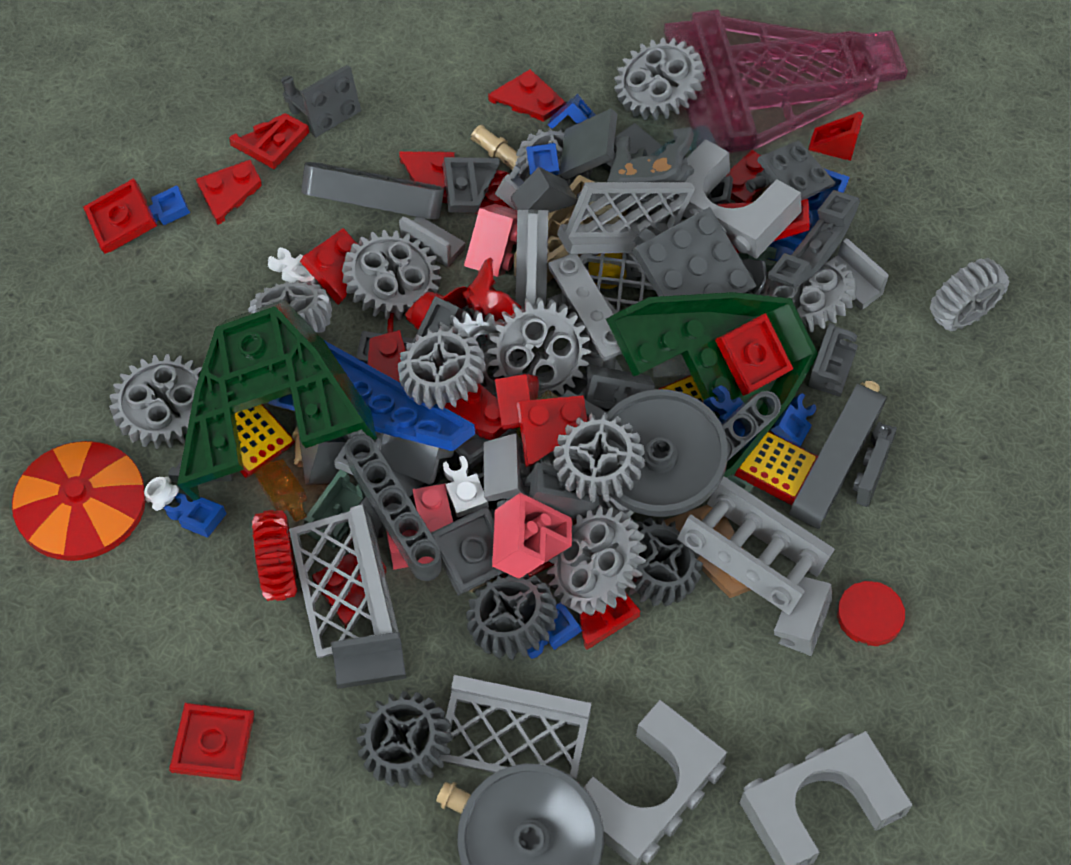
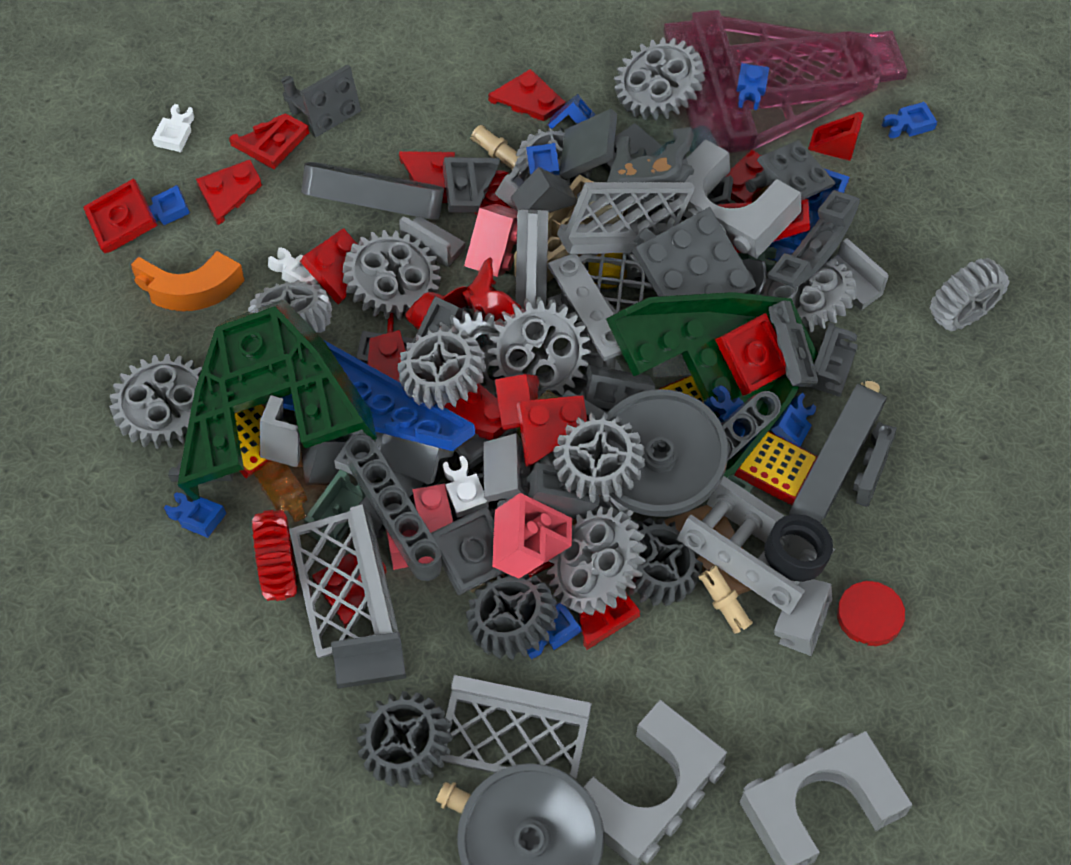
(79, 500): dish -> none
(160, 492): white plate -> none
(175, 131): none -> white plate
(192, 290): none -> orange arch
(212, 741): red tile -> none
(277, 438): none -> light grey panel
(725, 599): none -> tan pin
(752, 84): none -> blue plate
(793, 345): none -> dark grey hinge
(808, 529): none -> black tyre
(912, 119): none -> blue plate

